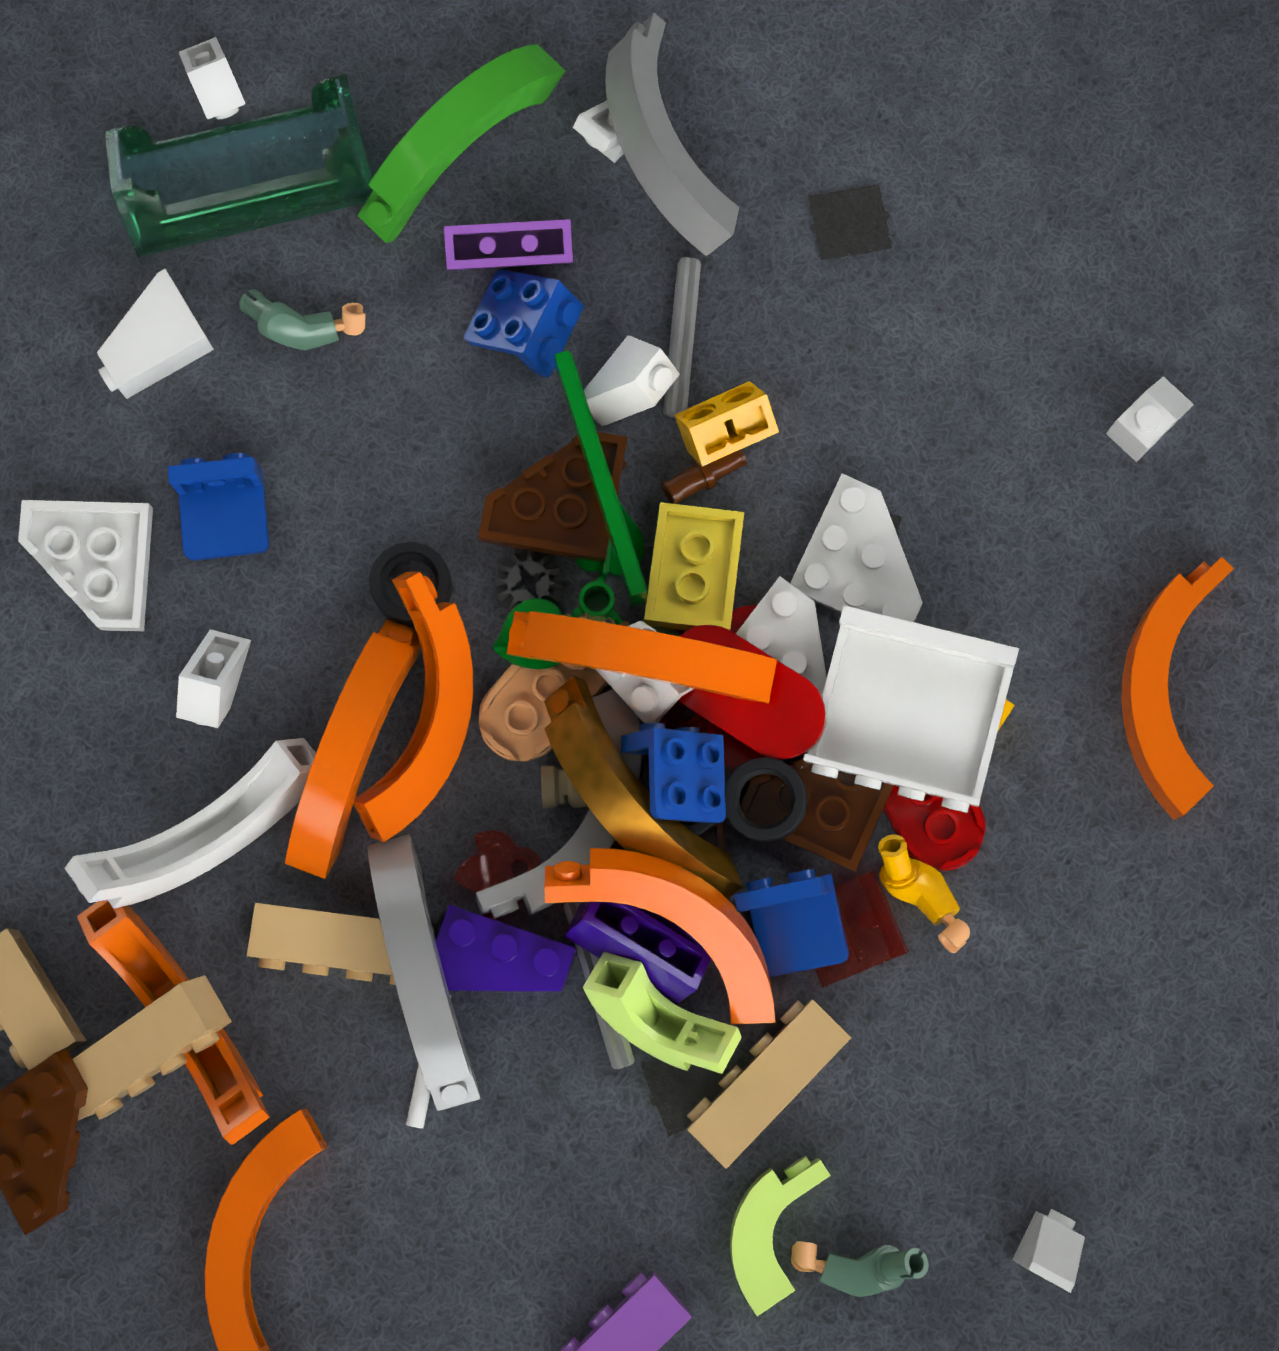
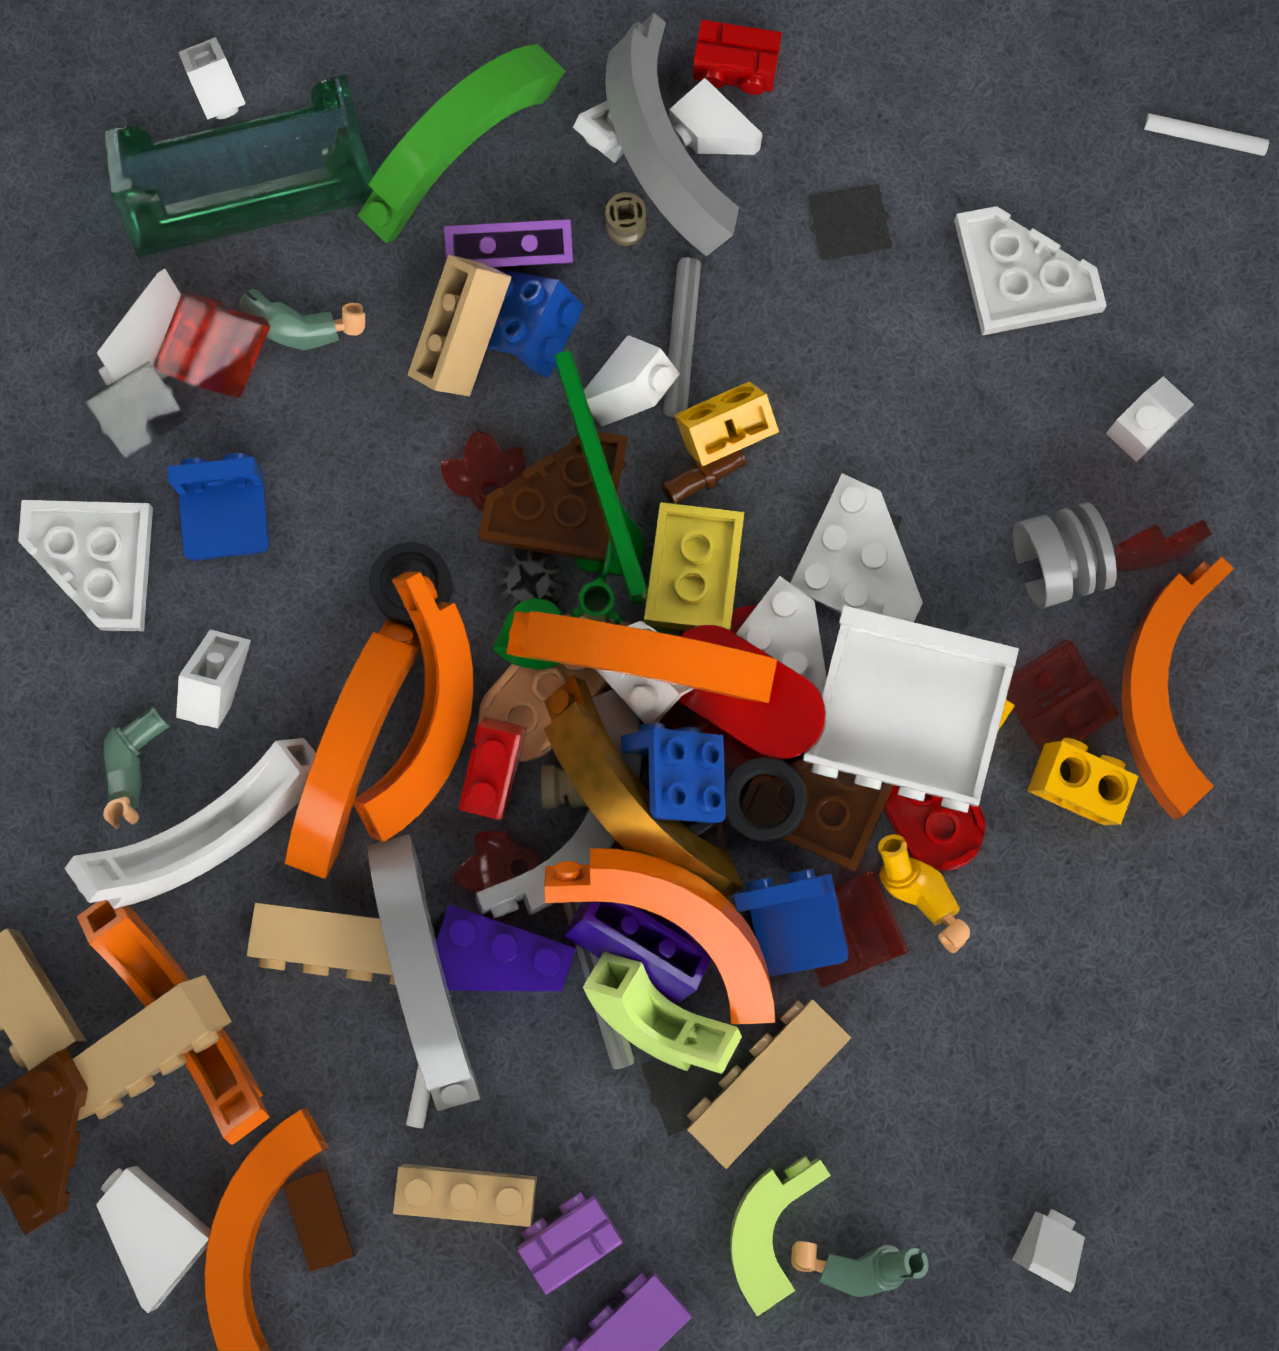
(124, 764): none -> sand green arm
(136, 409): none -> clear smoke piece
(150, 1233): none -> white slope
(211, 345): none -> clear red slope
(319, 1220): none -> reddish brown tile
(459, 325): none -> tan brick
(465, 1195): none -> tan brick
(482, 466): none -> clear red plate
(492, 768): none -> red brick
(569, 1242): none -> medium lavender brick
(625, 228): none -> dark tan wheel
(713, 123): none -> white slope
(736, 56): none -> red brick
(1022, 274): none -> white plate
(1068, 715): none -> clear red slope
(1070, 554): none -> light grey wheel
(1081, 790): none -> yellow brick
(1152, 550): none -> clear red slope
(1206, 134): none -> white bar

